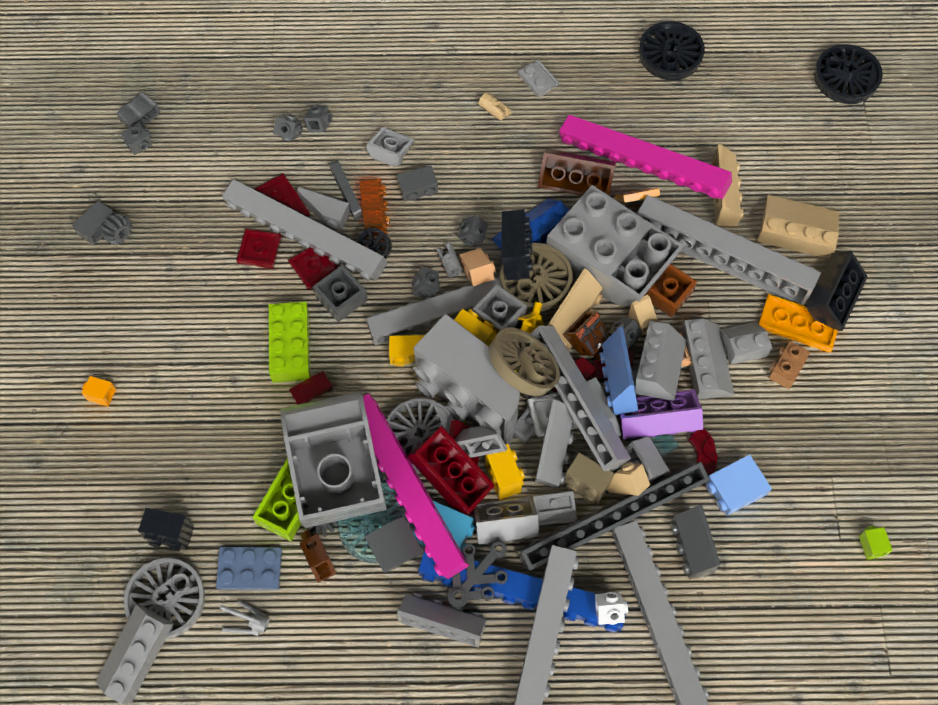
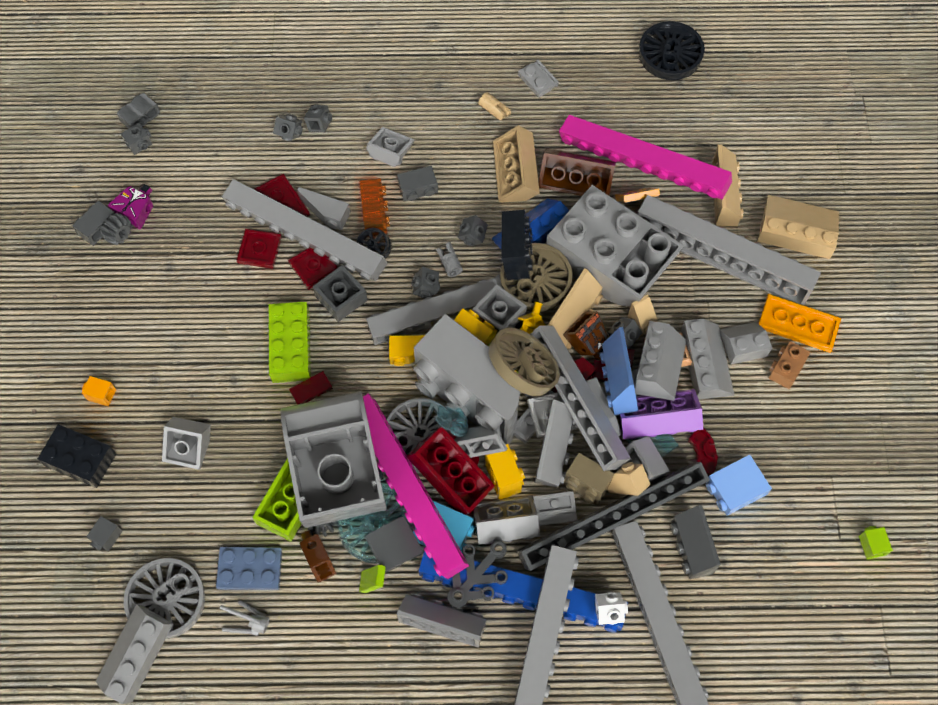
(77, 456): none -> black brick
(103, 534): none -> dark grey brick
(133, 204): none -> magenta torso
(166, 529): black brick -> none
(185, 442): none -> light grey slope
(346, 189): dark grey beam -> none
(372, 578): none -> lime tile
(454, 422): none -> clear light blue plate
(477, 266): light nougat brick -> none
(516, 165): none -> tan slope
(671, 290): dark orange brick -> none
(837, 290): black slope -> none
(848, 73): black piece -> none

